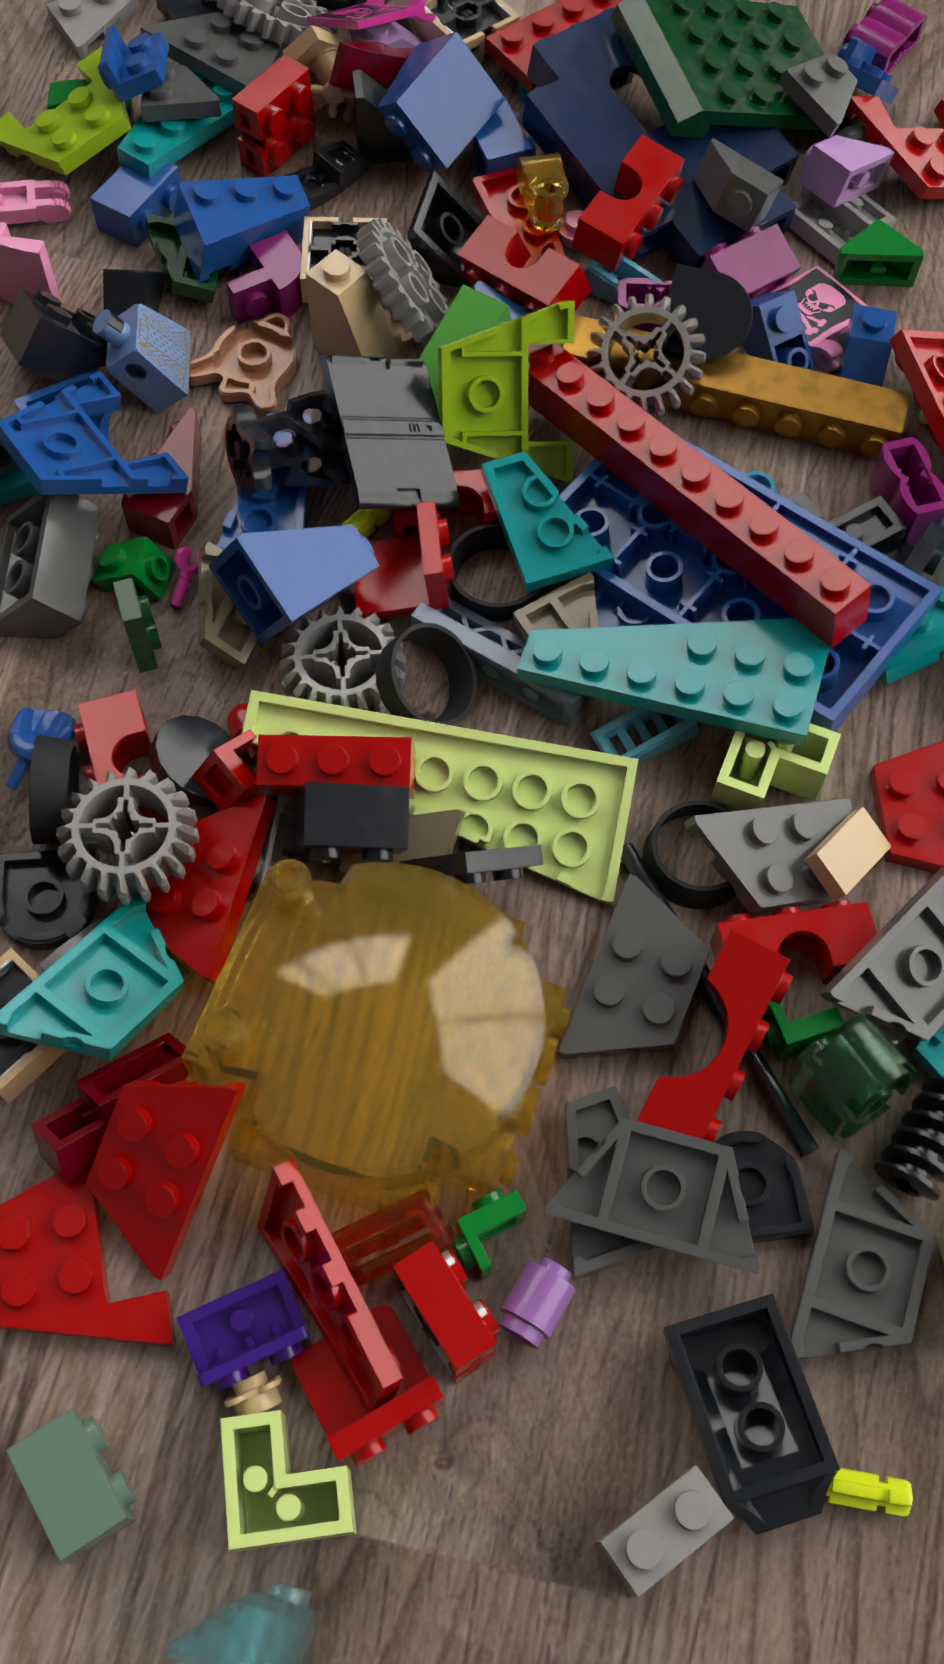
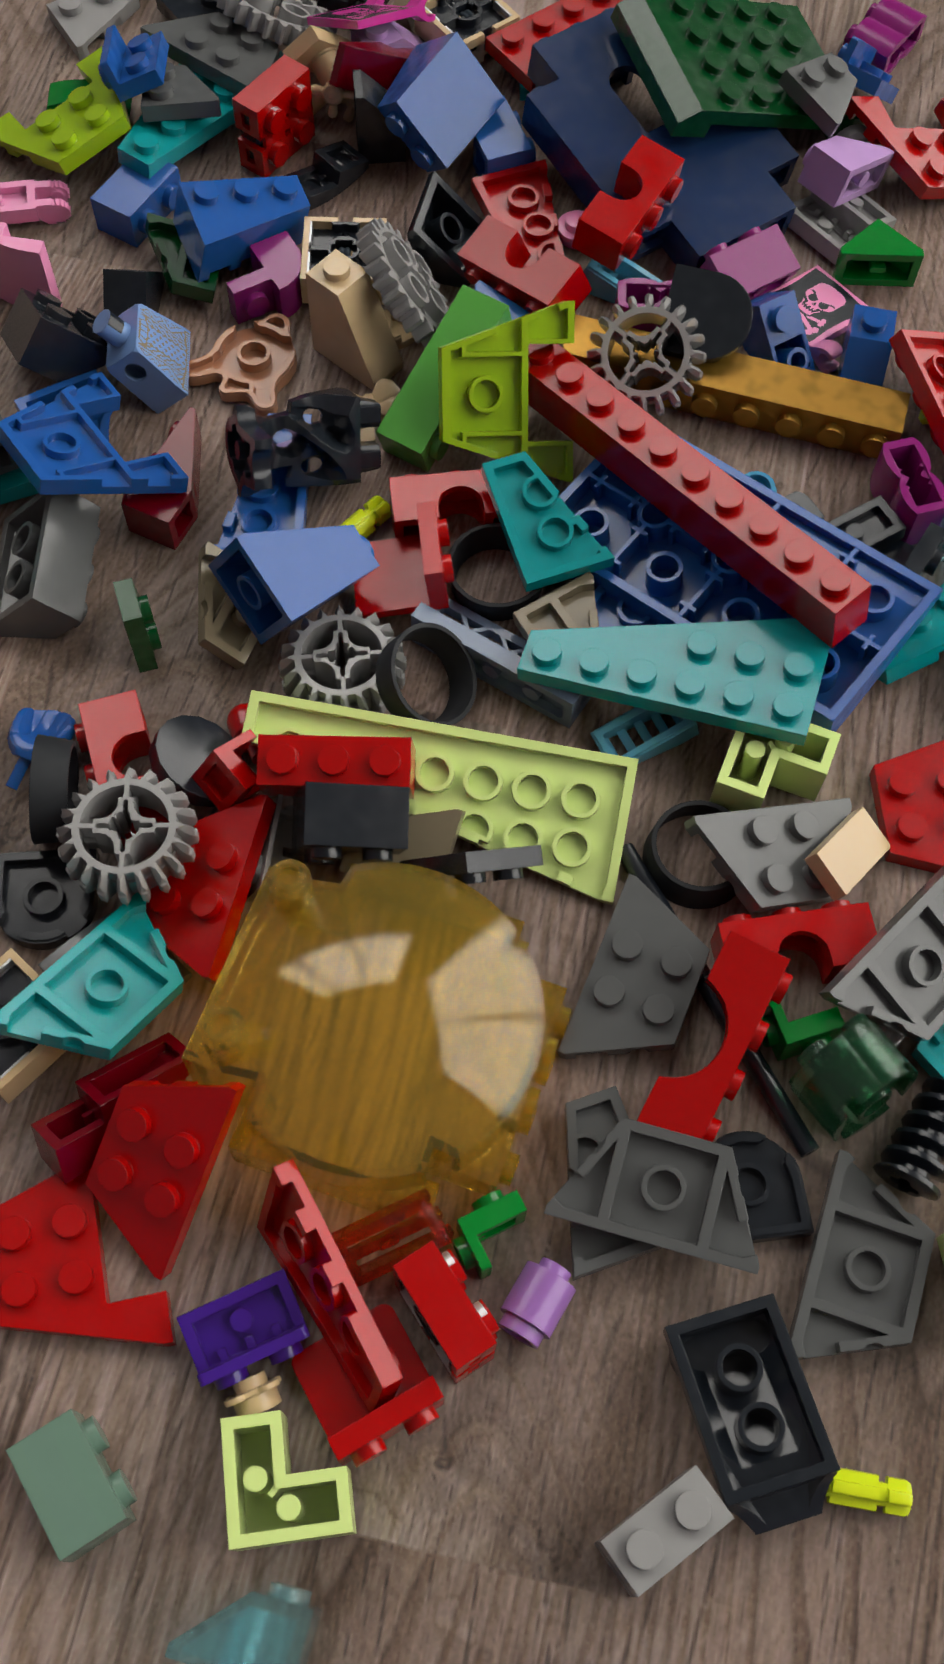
(135, 560): green bracket -> none
(185, 576): dark pink hand -> none
(390, 431): piece -> none
(543, 188): clear yellow piece -> none
(736, 186): dark grey slope -> none

